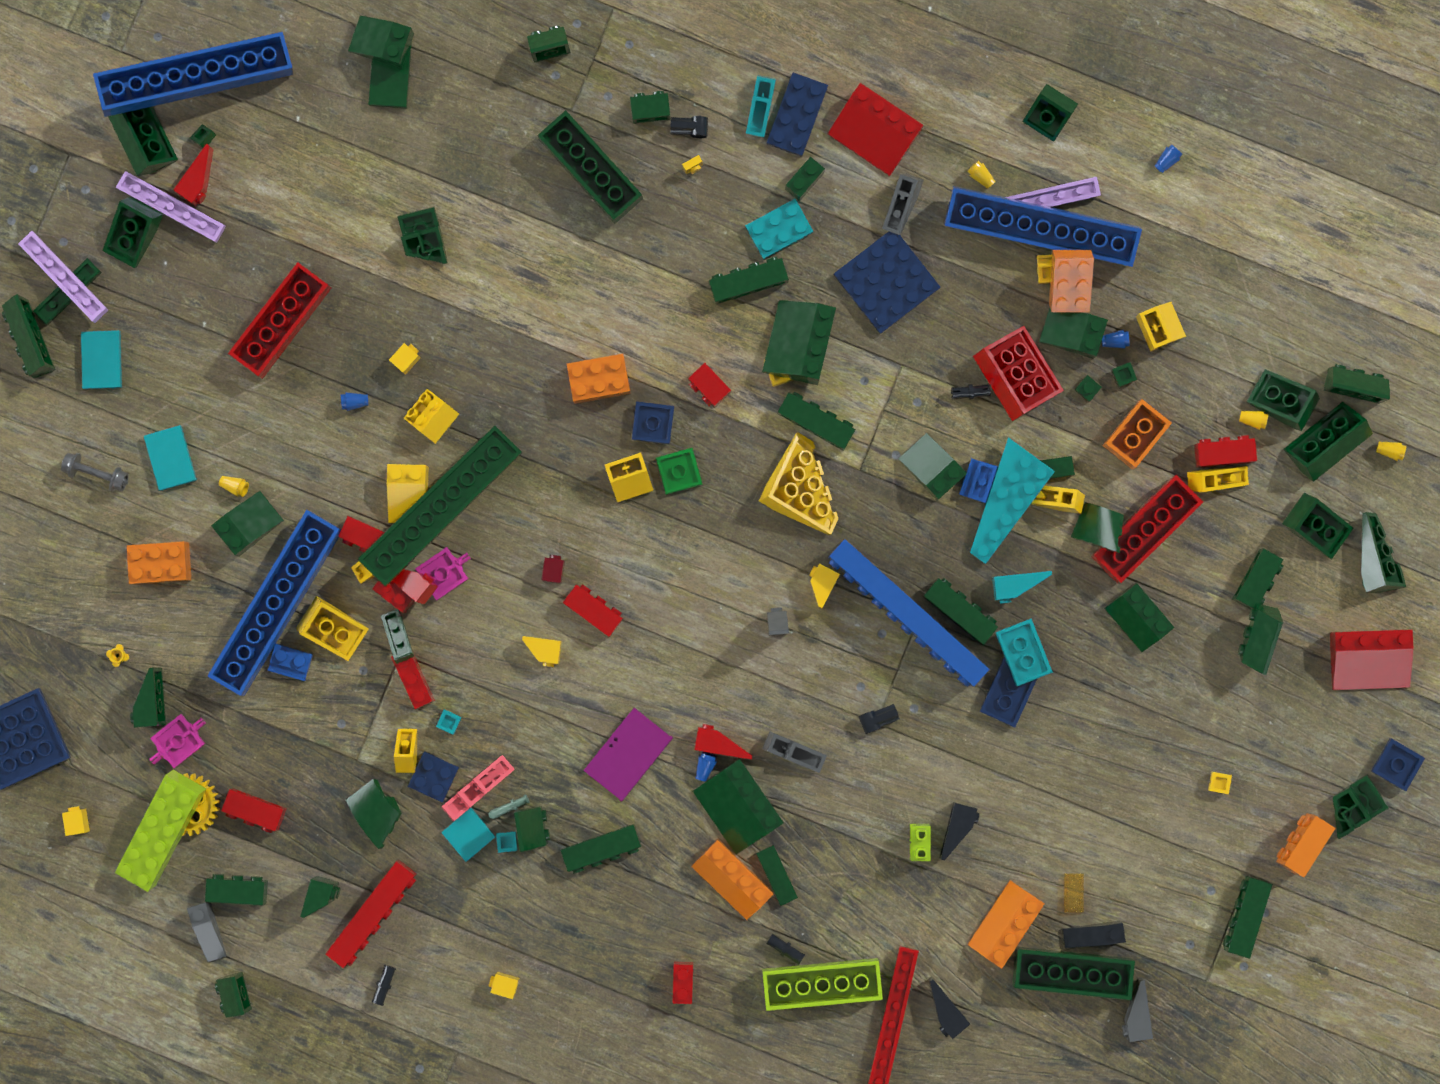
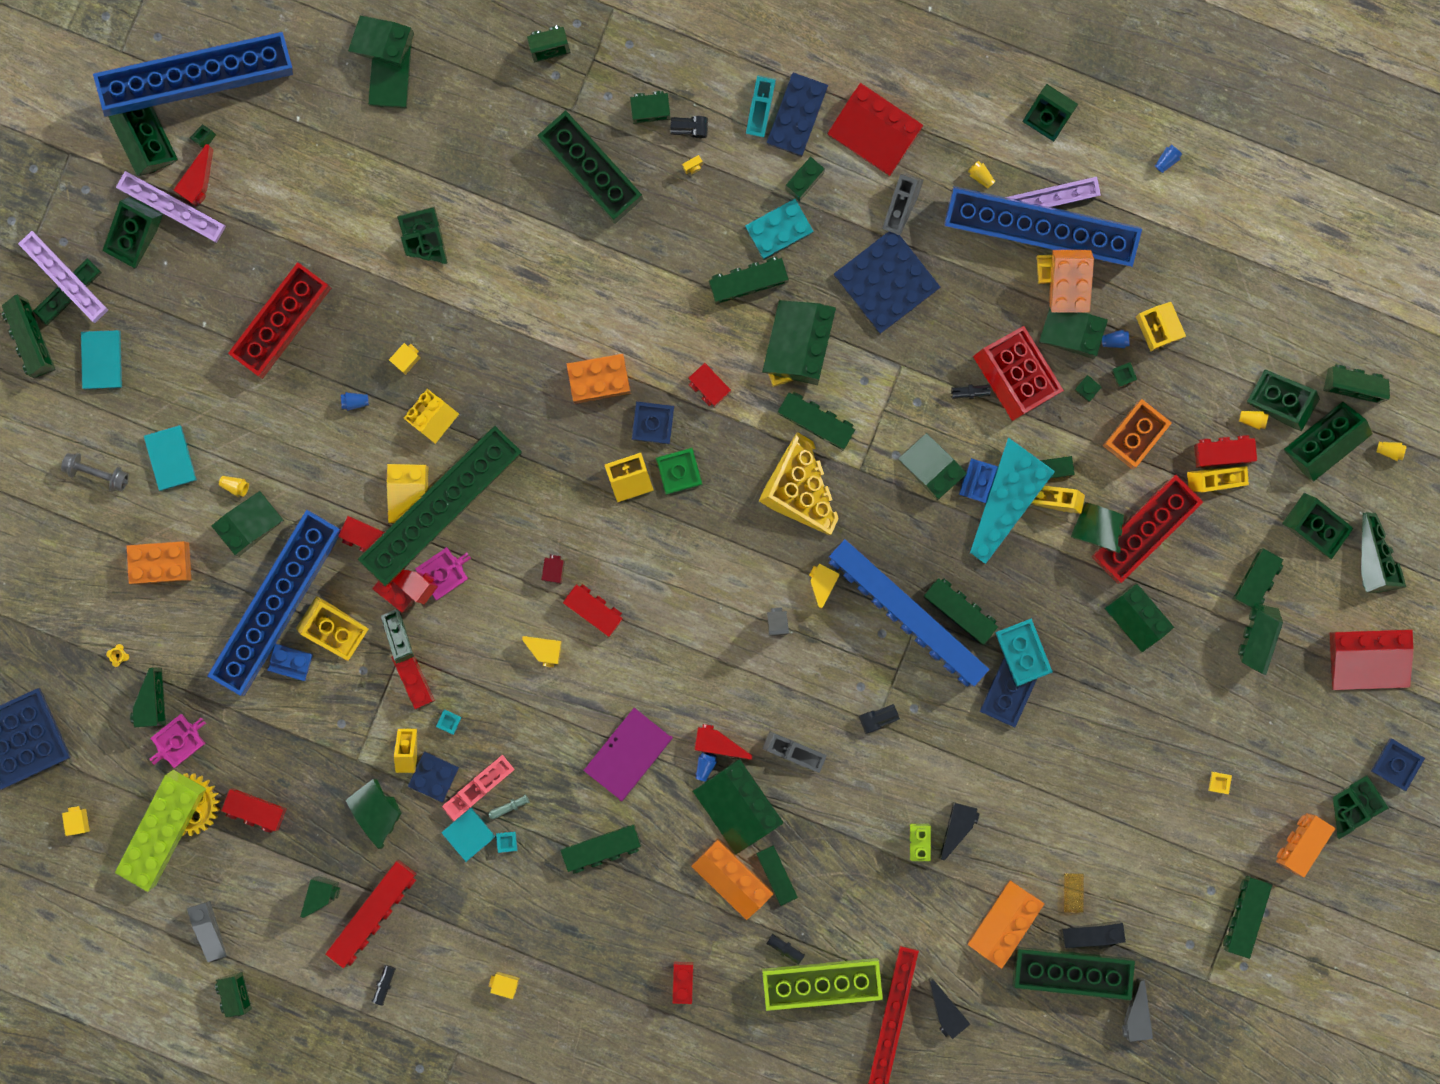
(236, 890): dark green brick -> none
(361, 573): yellow bracket -> none
(531, 828): dark green slope -> none
(1012, 586): teal slope -> none

